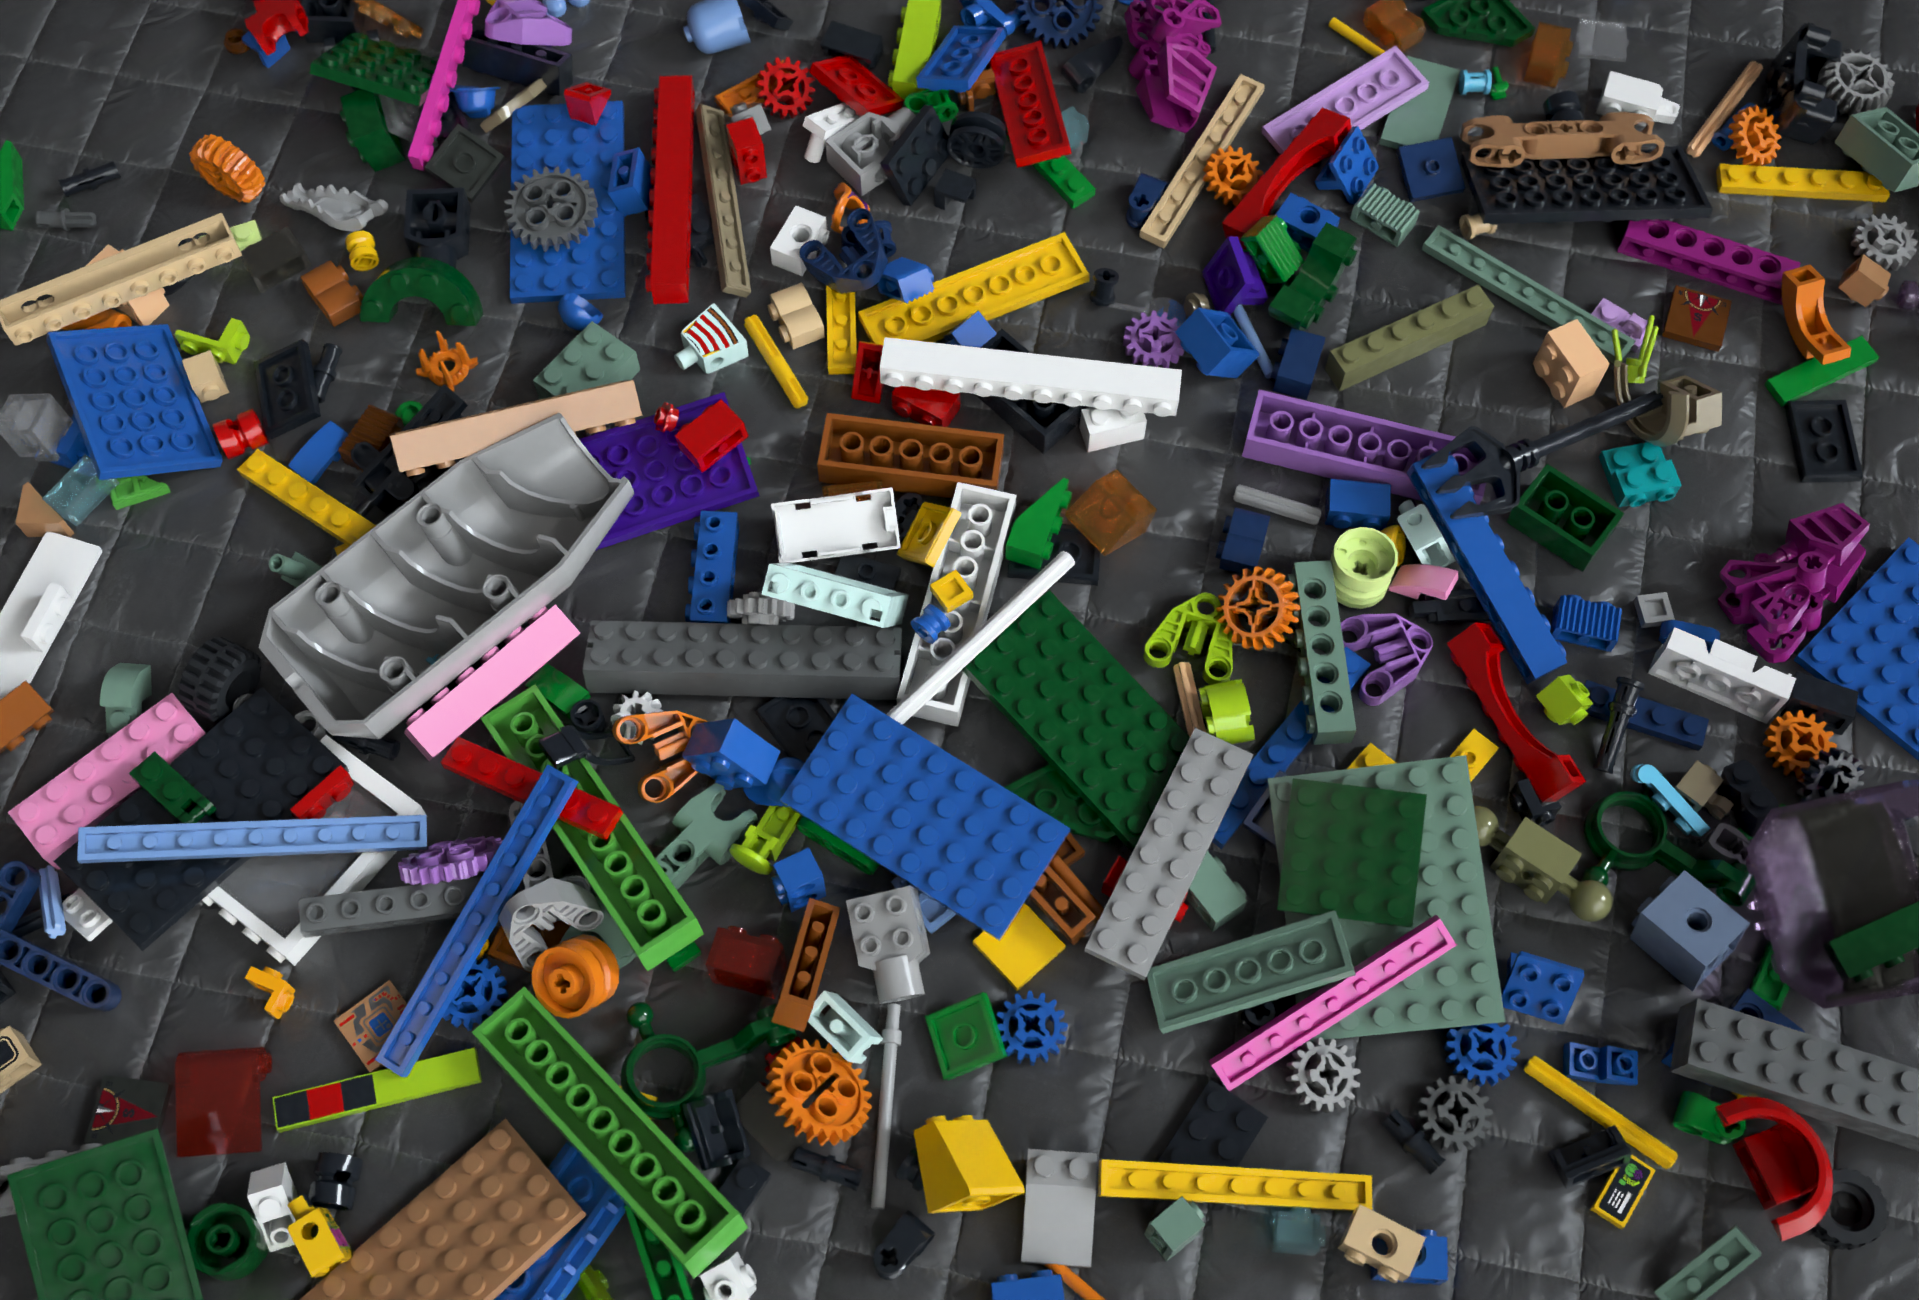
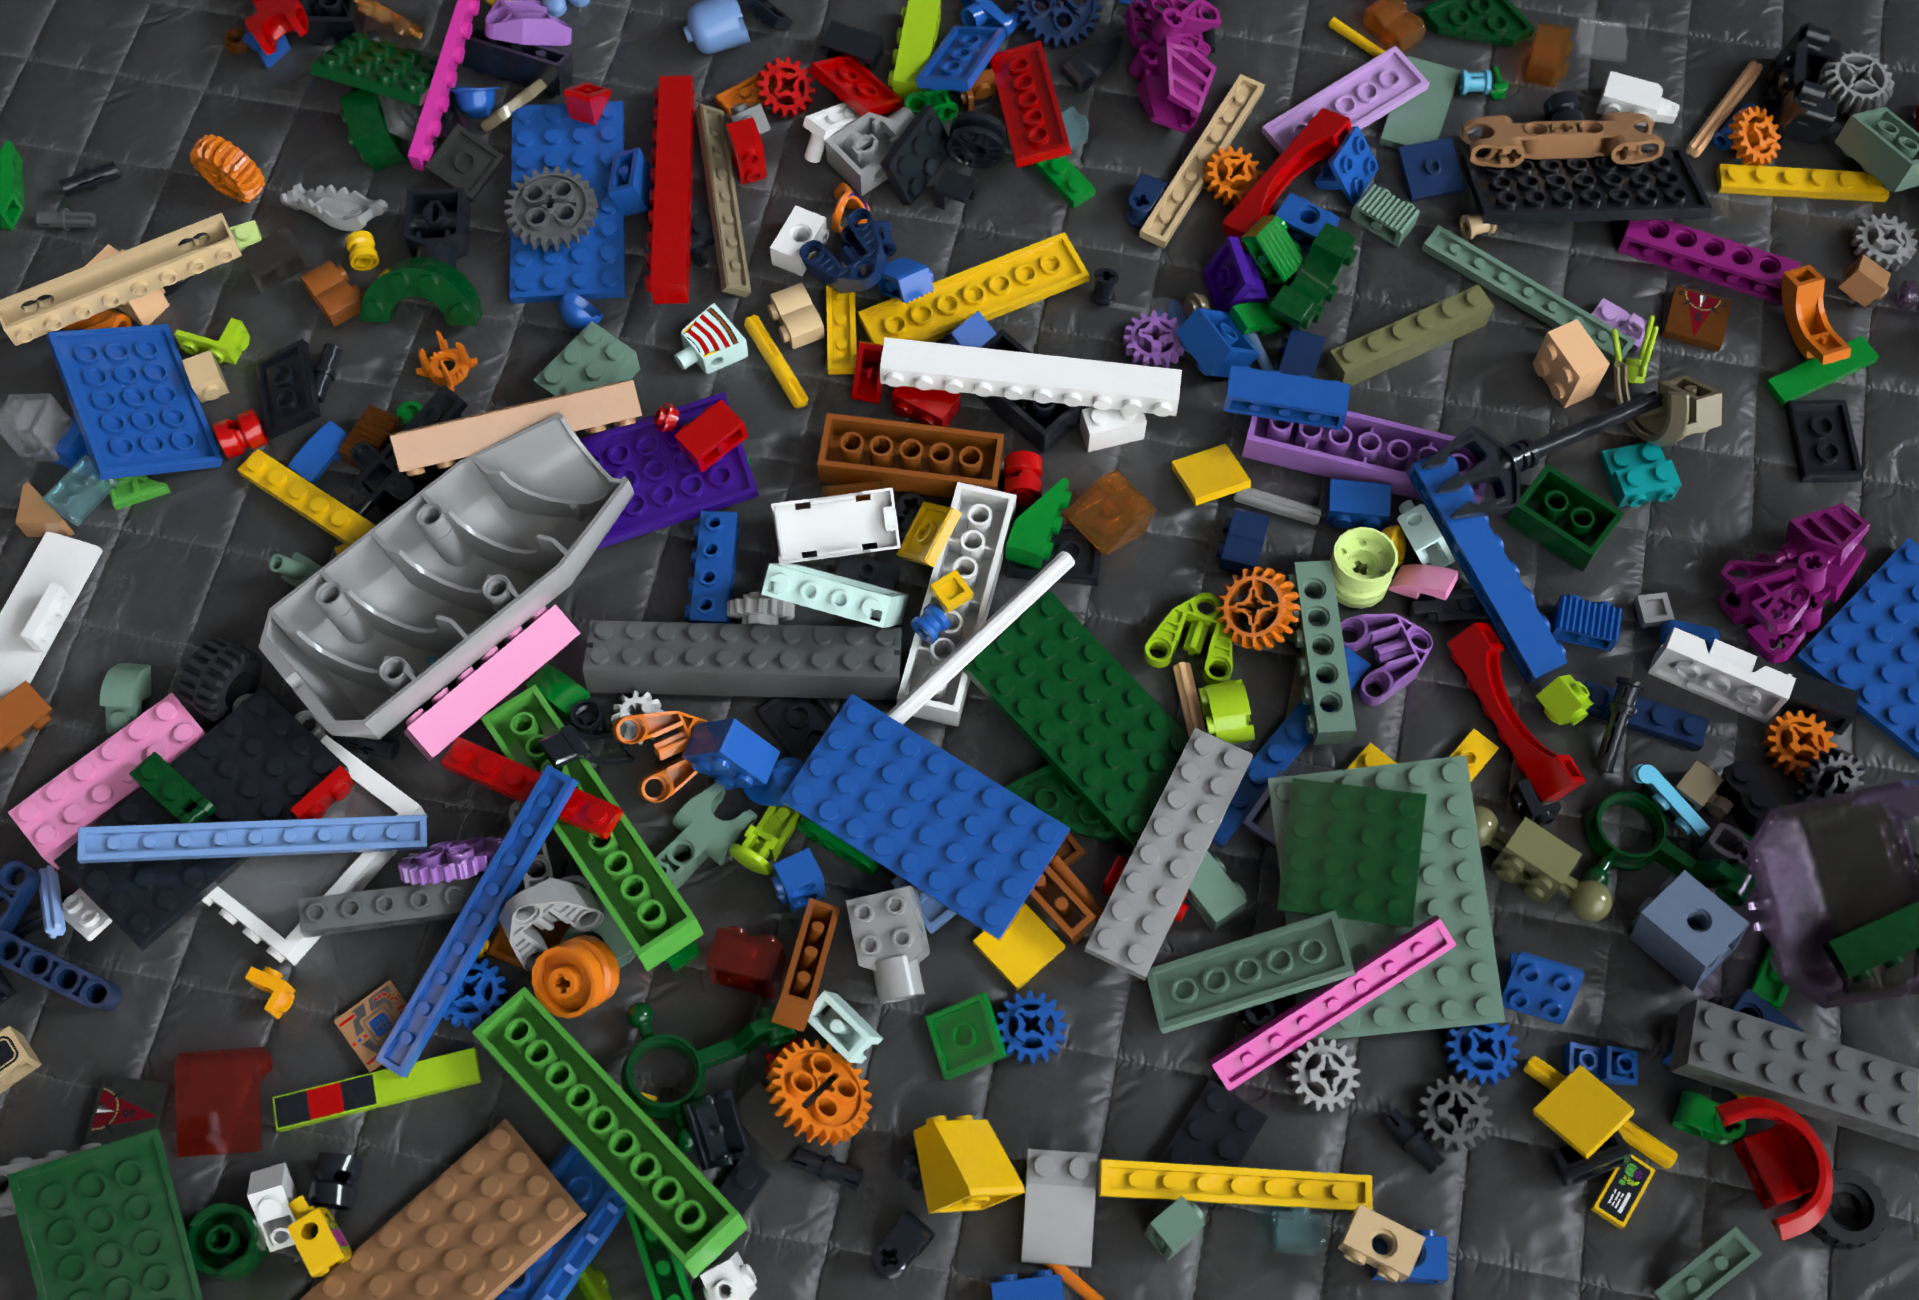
(891, 1040): light grey bar -> none
(1023, 476): none -> red wheel
(1211, 474): none -> yellow tile
(1255, 317): none -> green slope
(1287, 397): none -> blue brick
(1583, 1111): none -> yellow tile

